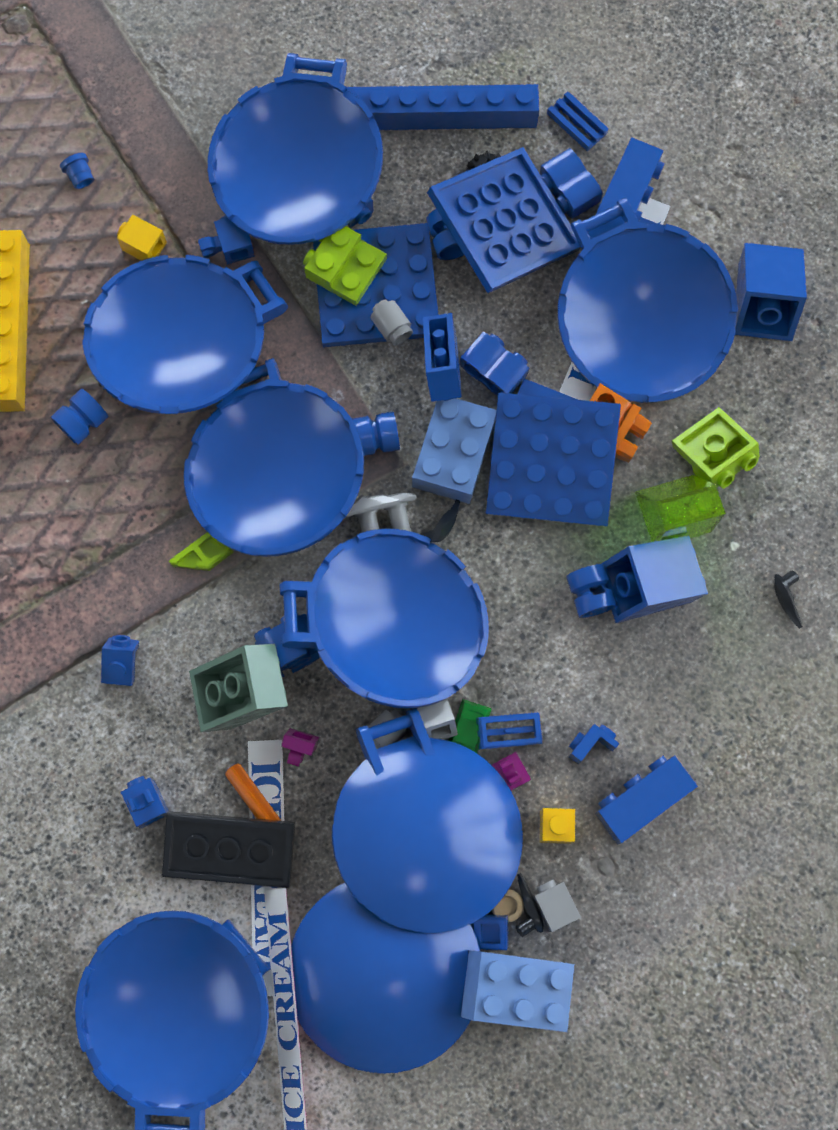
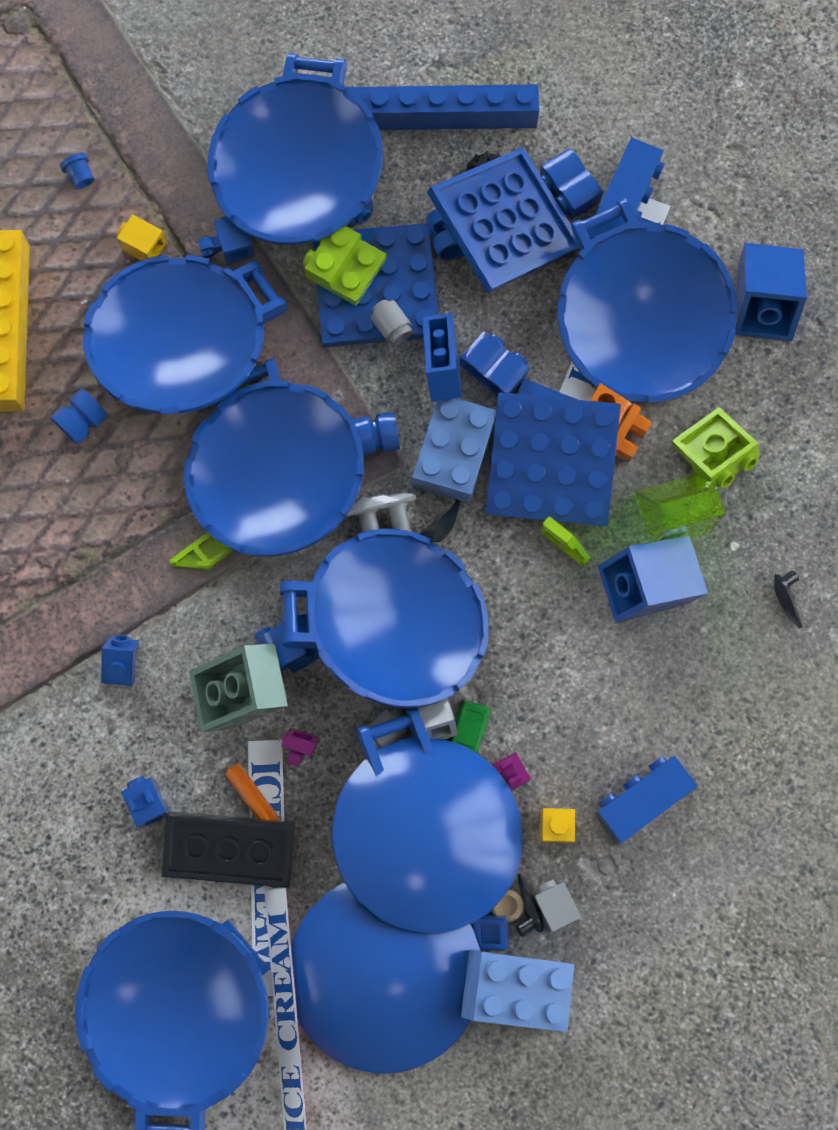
(483, 733): blue tile -> none
(564, 540): none -> lime tile
(583, 743): blue bracket -> none
(589, 580): blue wheel -> none
(596, 131): blue tile -> none

